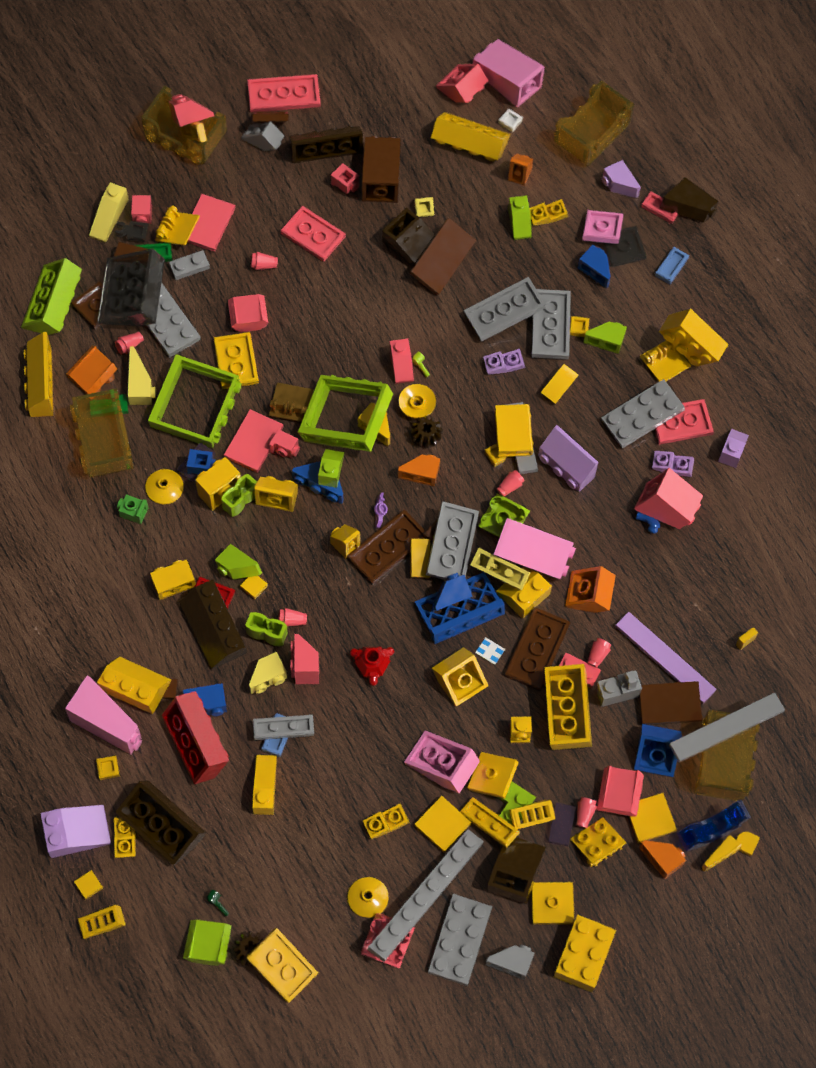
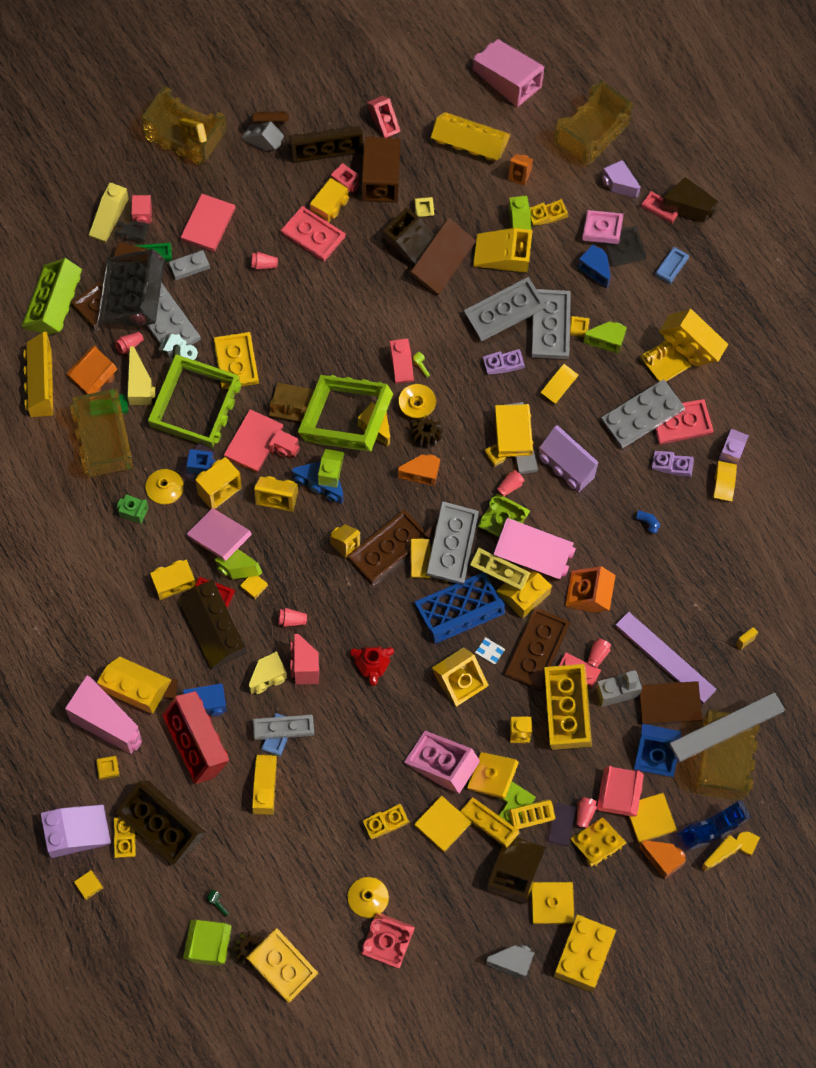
(115, 909): yellow slope -> none
(176, 227): yellow hinge -> none
(181, 348): none -> light aqua leg
(187, 110): coral slope -> none
(219, 534): none -> bright pink tile
(236, 497): lime brick -> none
(248, 313): coral slope -> none
(262, 628): lime brick -> none
(283, 93): coral tile -> none
(329, 200): none -> yellow brick
(380, 510): medium lavender piece -> none
(383, 116): none -> coral slope
(425, 896): light grey plate -> none
(452, 591): blue slope -> none
(460, 939): light grey plate -> none
(463, 82): coral slope -> none
(504, 249): none -> yellow slope
(510, 120): white tile -> none
(669, 500): coral slope -> none
(725, 481): none -> yellow slope

